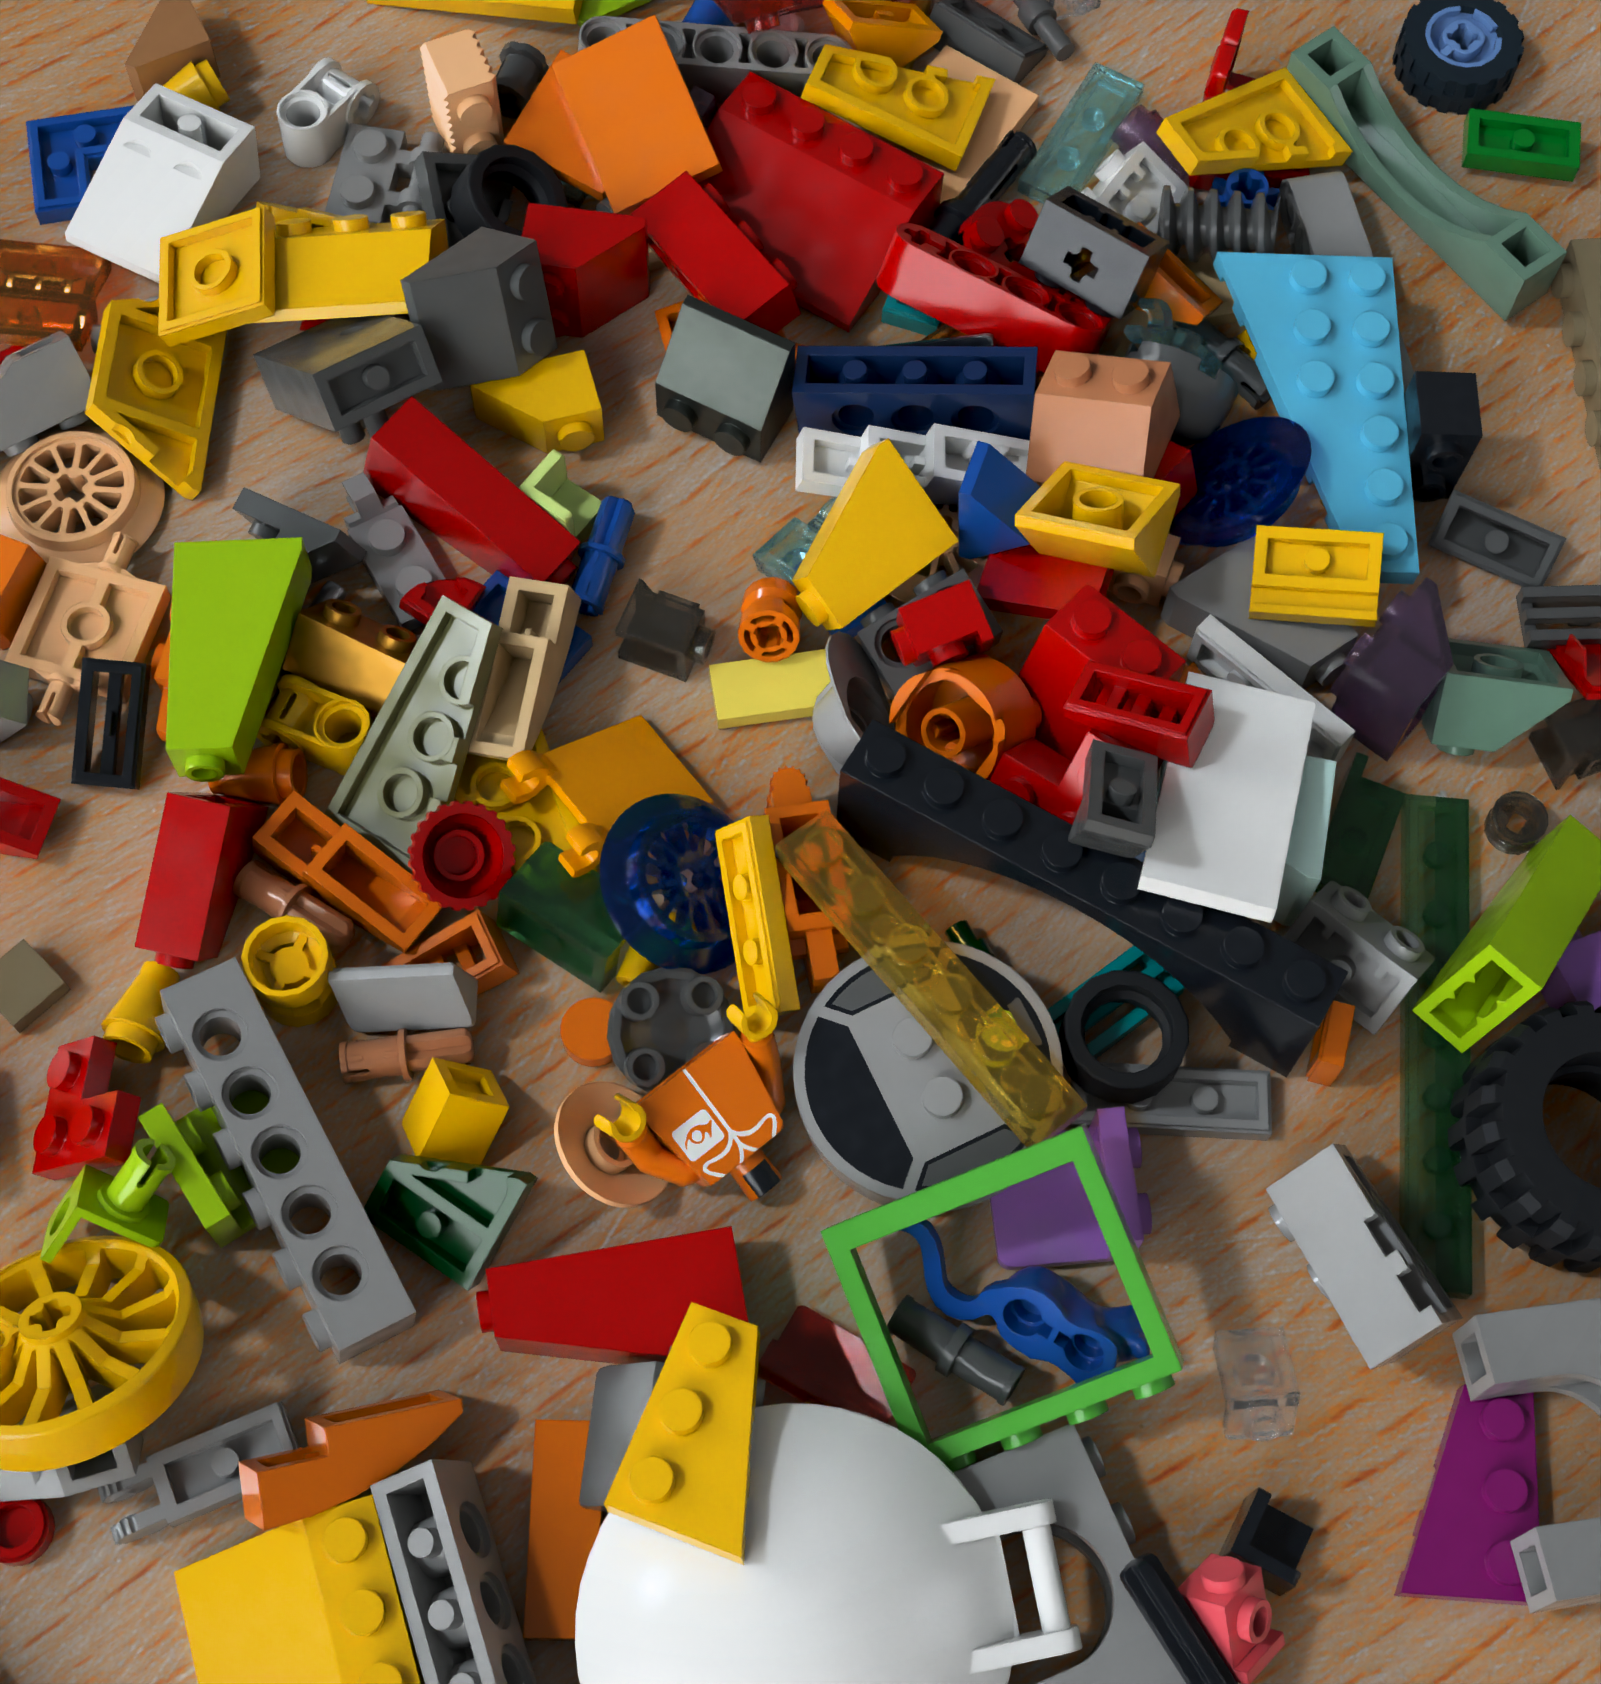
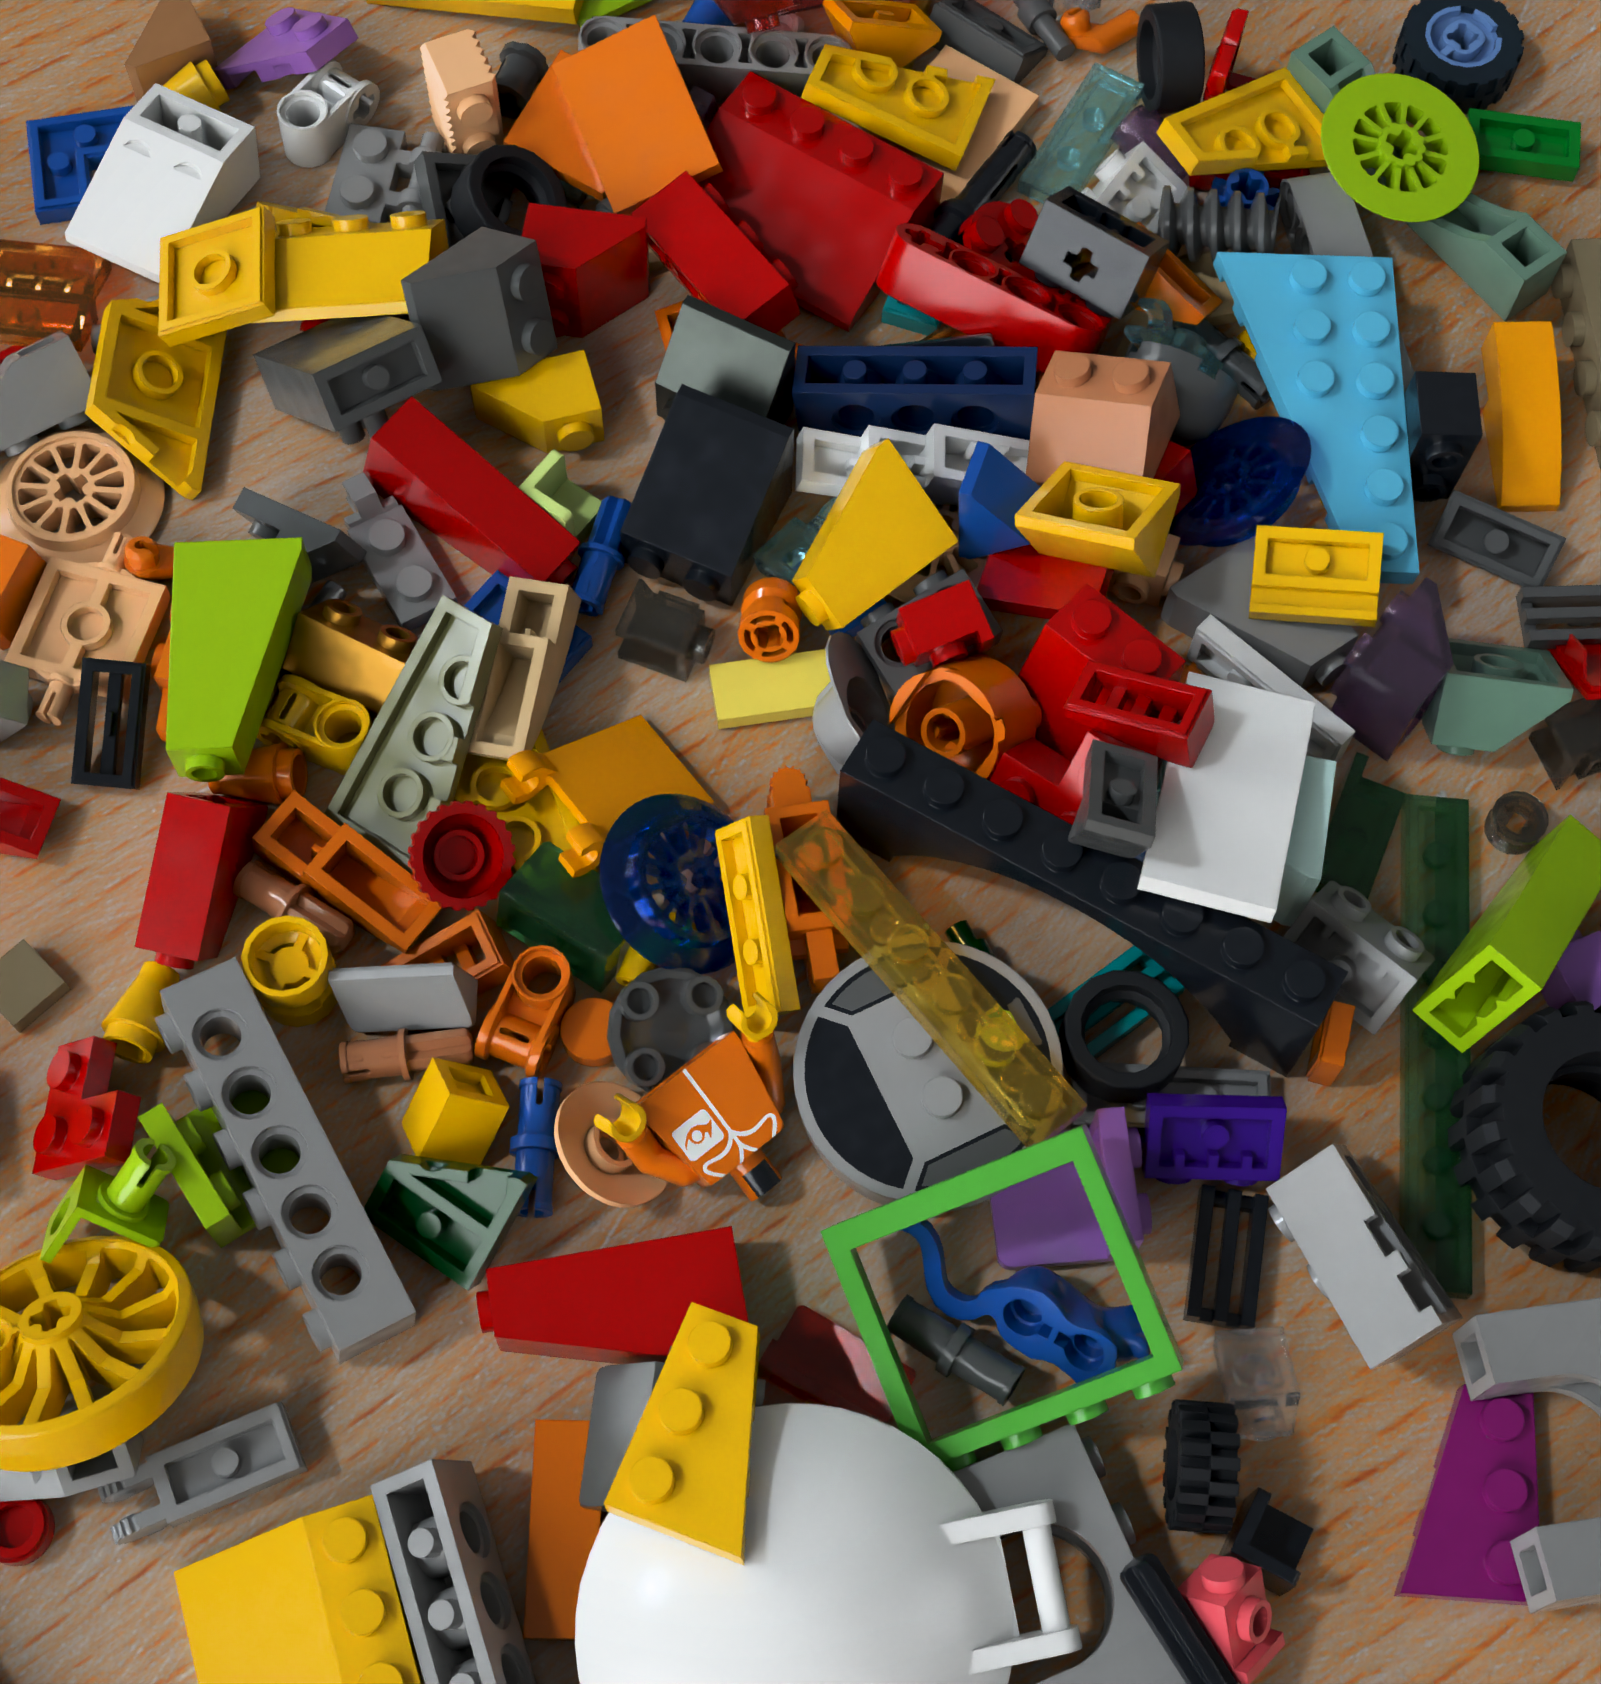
(148, 559): none -> orange arm
(291, 44): none -> medium lavender wing
(343, 1456): orange slope -> none
(424, 597): red tile -> none
(527, 1024): none -> orange piece
(535, 1141): none -> blue pin
(708, 496): none -> black slope
(1099, 37): none -> orange arm
(1170, 56): none -> black tyre
(1201, 1466): none -> black tyre
(1213, 1138): none -> dark purple bracket
(1233, 1203): none -> black tile
(1361, 124): none -> lime piece
(1523, 415): none -> light orange slope

